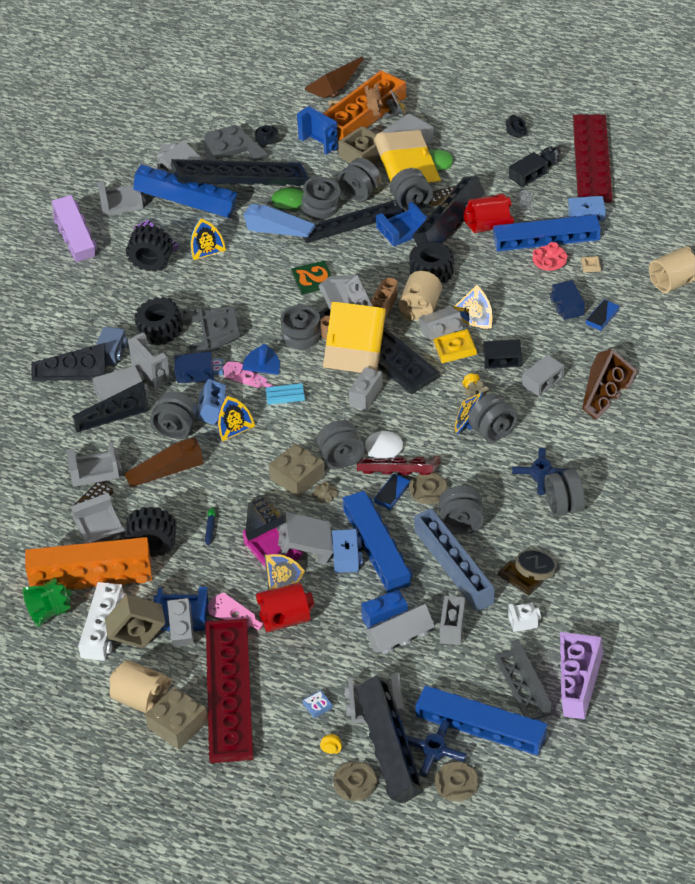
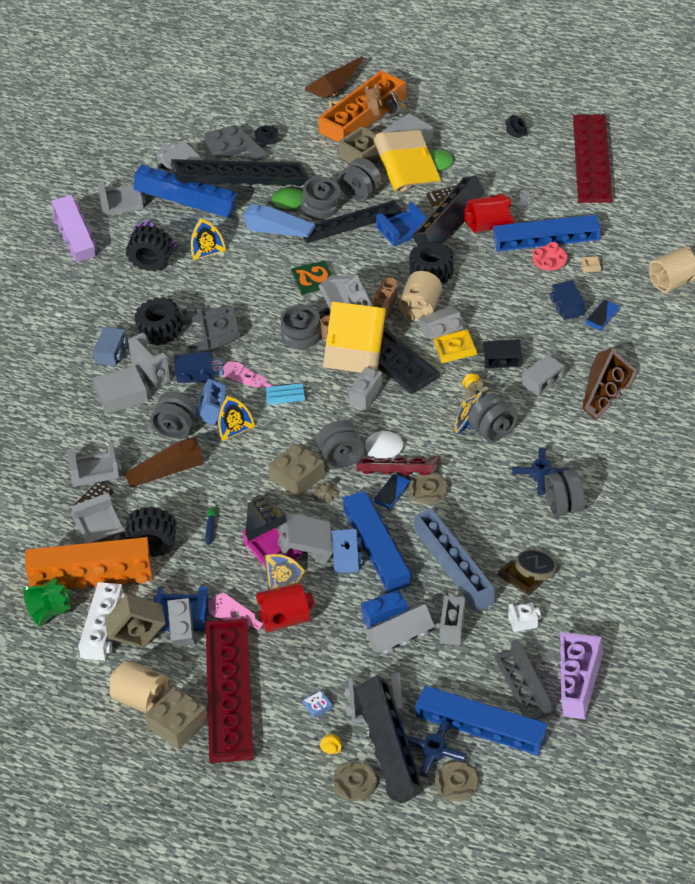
(74, 365): black wing -> none
(117, 407): black wing -> none
(262, 360): blue shield -> none
(319, 127): blue panel -> none
(409, 187): dark grey wheel -> none
(461, 510): dark grey wheel -> none
(475, 309): shield -> none
(528, 169): black brick -> none
(551, 154): black plate -> none
(587, 206): medium blue brick -> none

